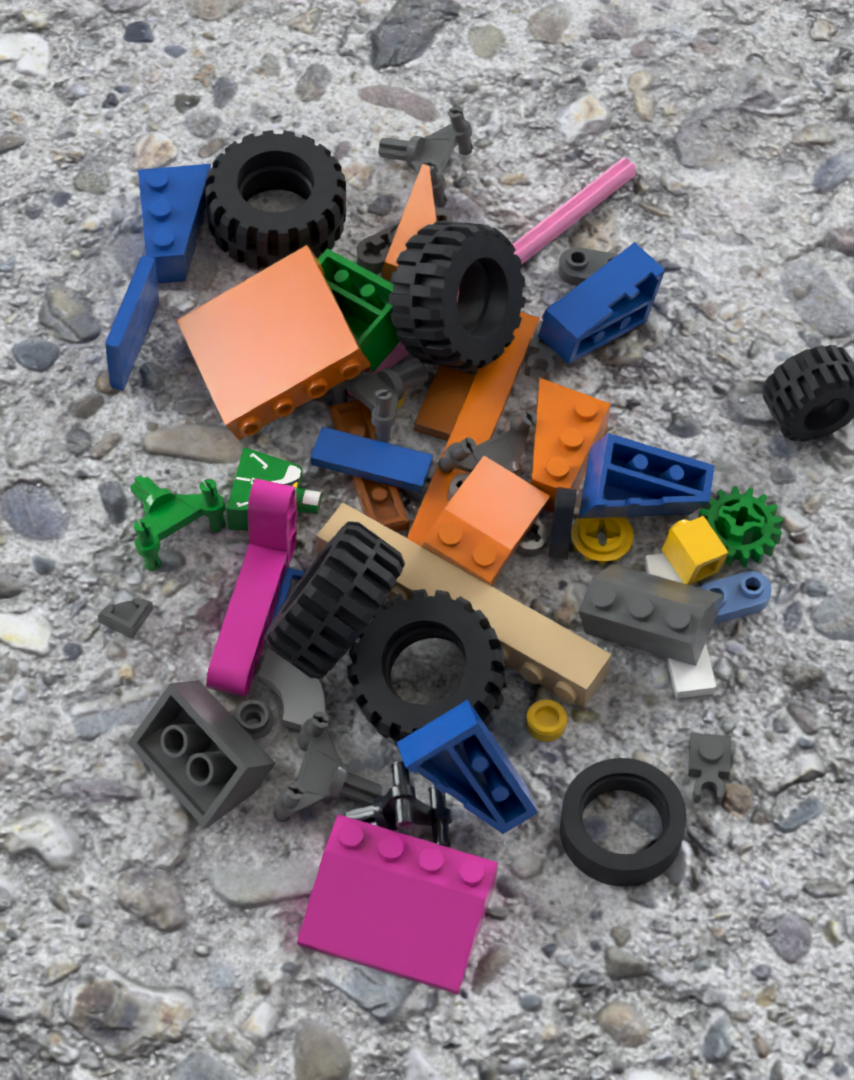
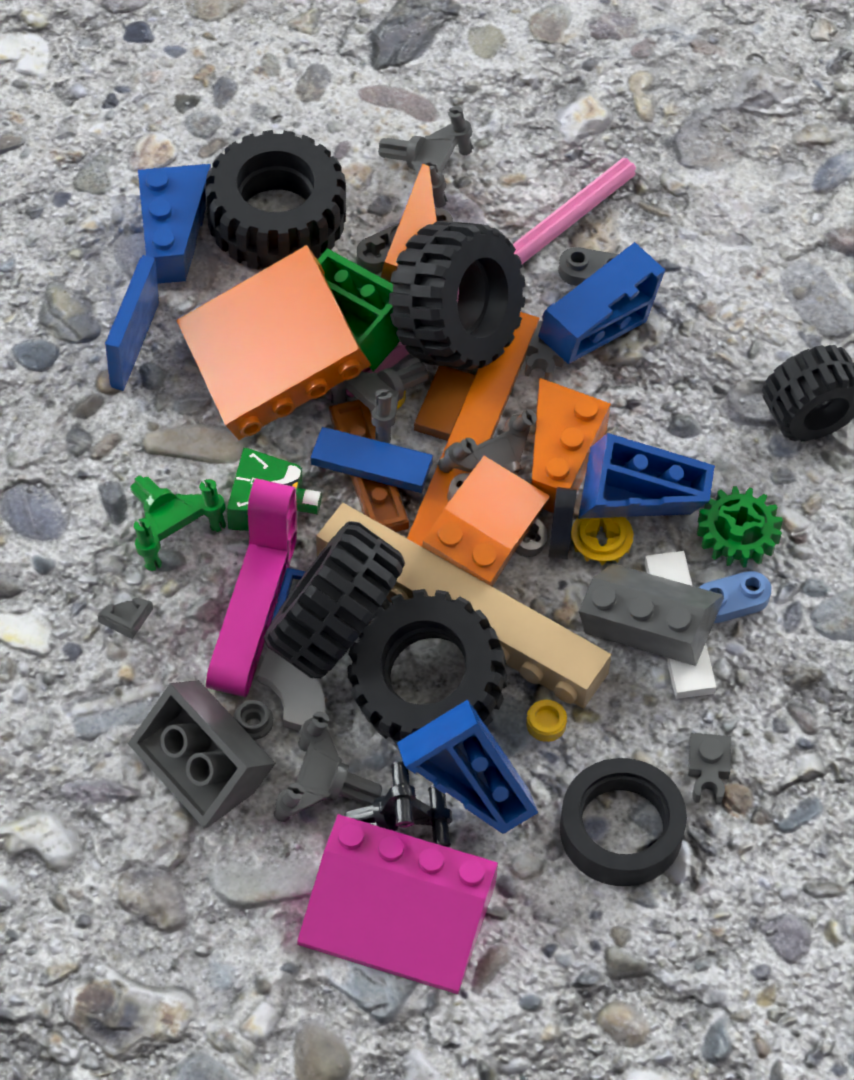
(694, 550): yellow brick -> none

